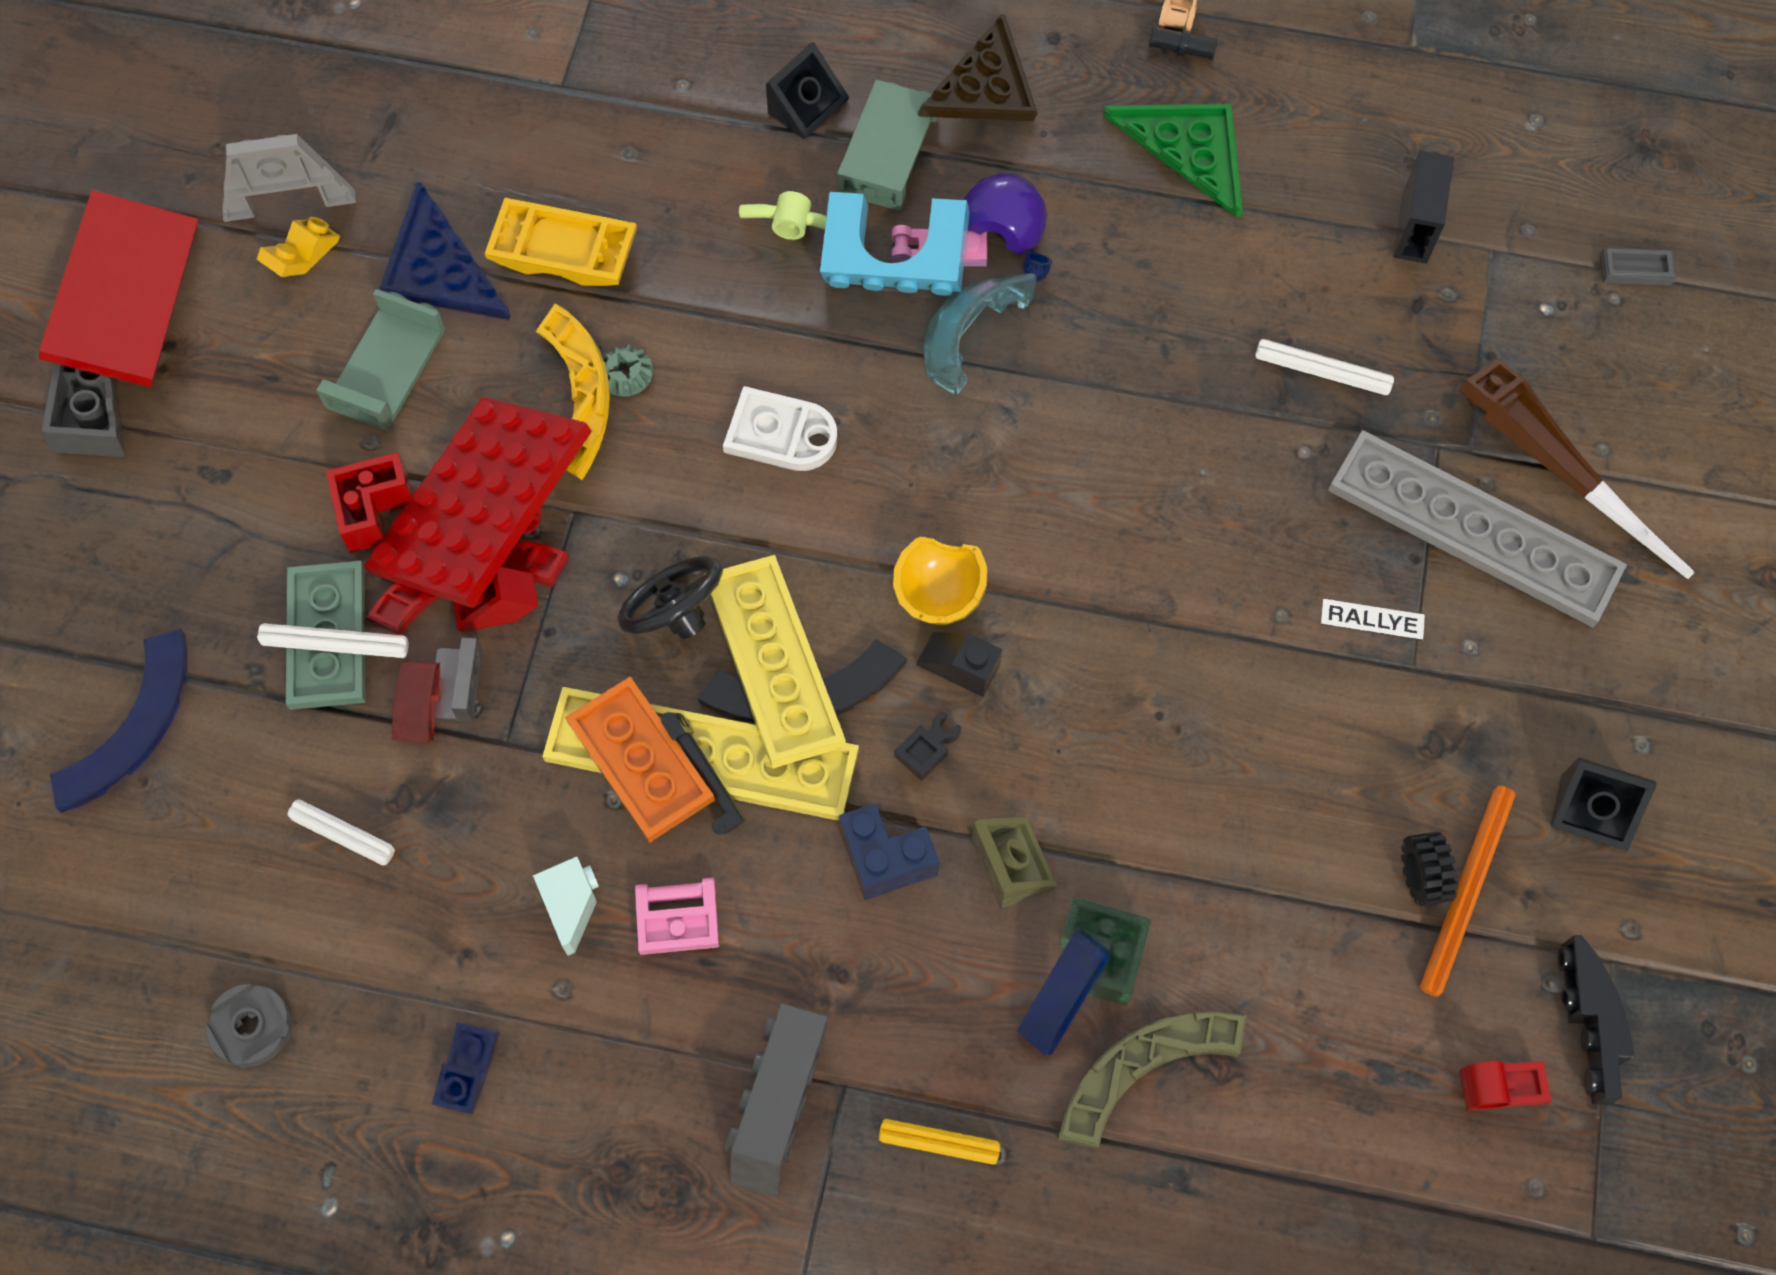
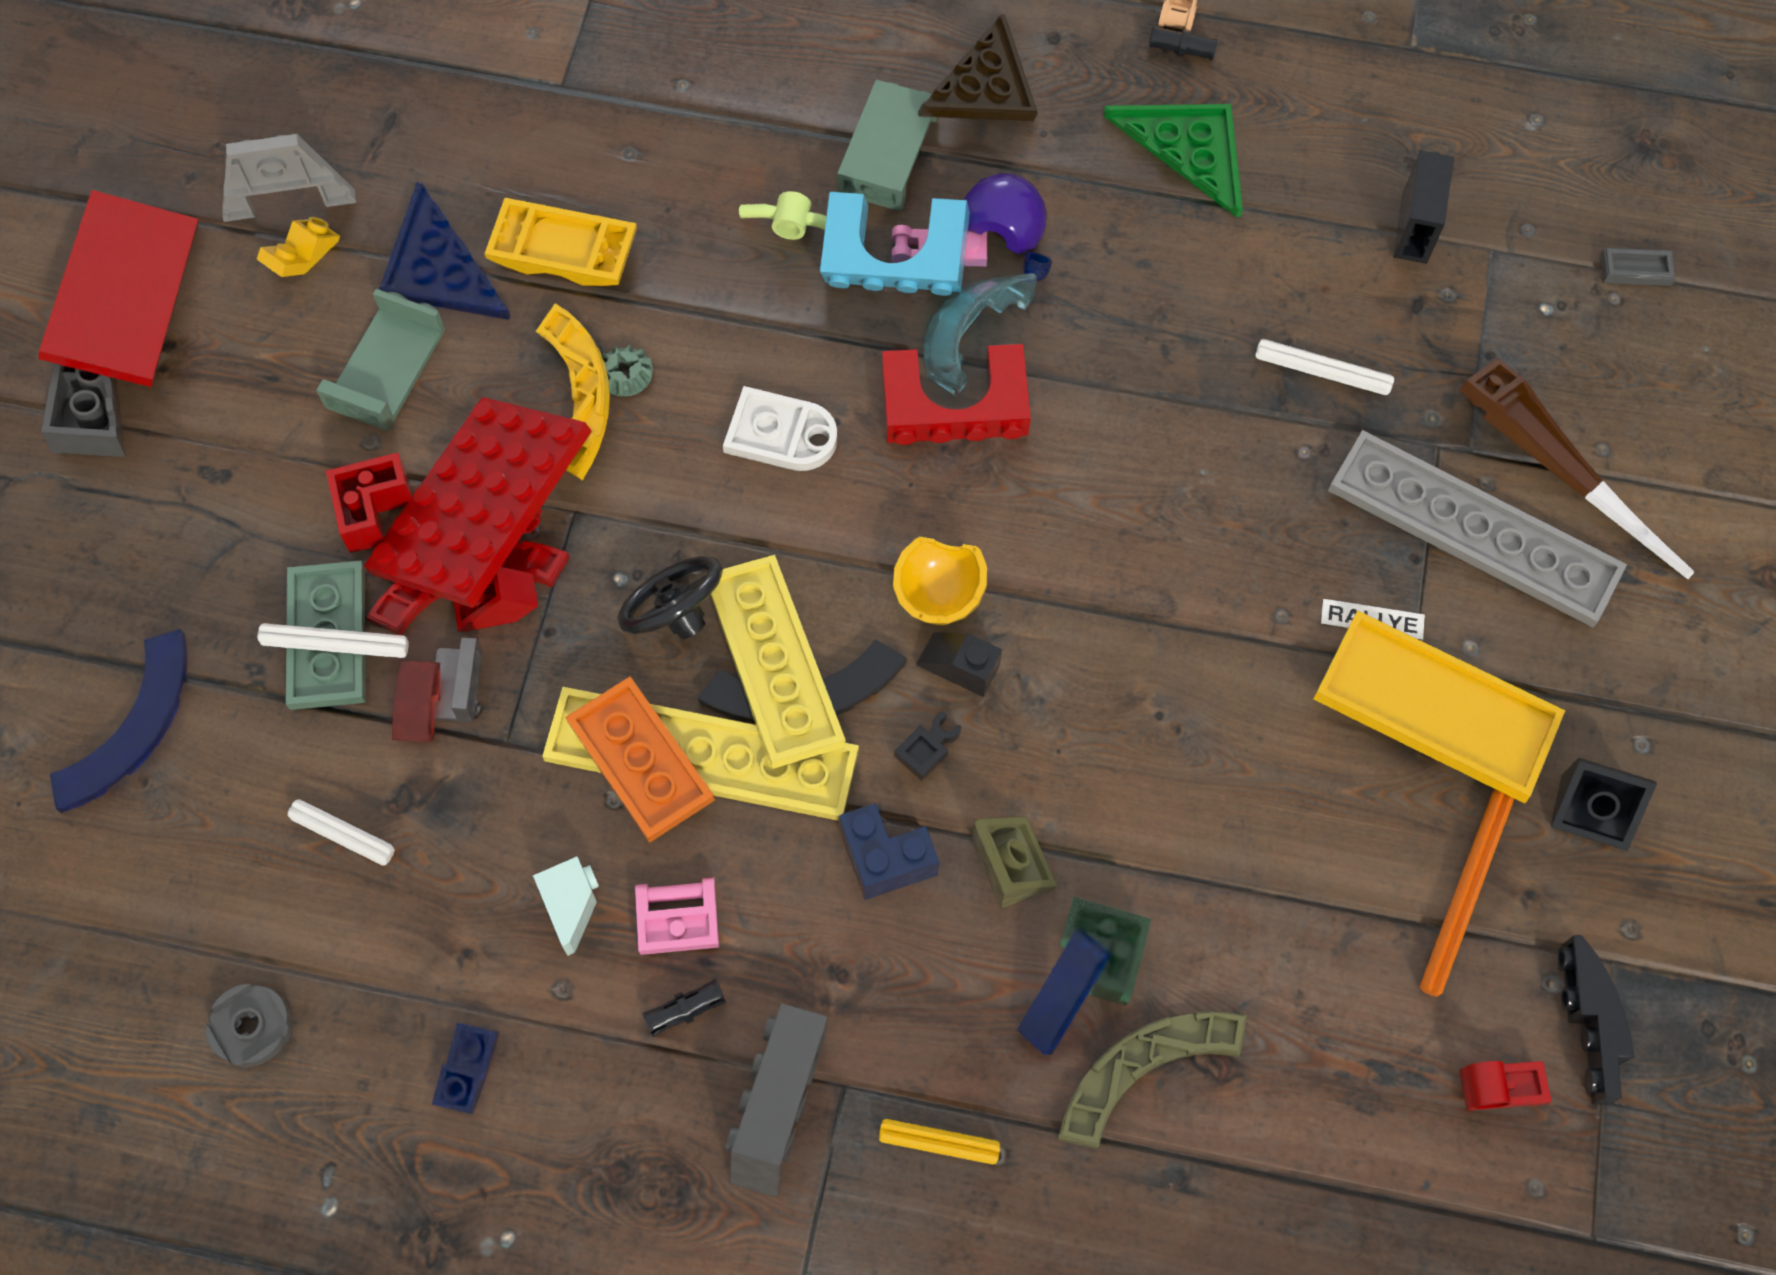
(681, 731): black hinge -> none
(684, 1008): none -> black pin
(804, 92): black slope -> none
(915, 418): none -> red arch
(1429, 868): black tyre -> none
(1440, 706): none -> yellow tile

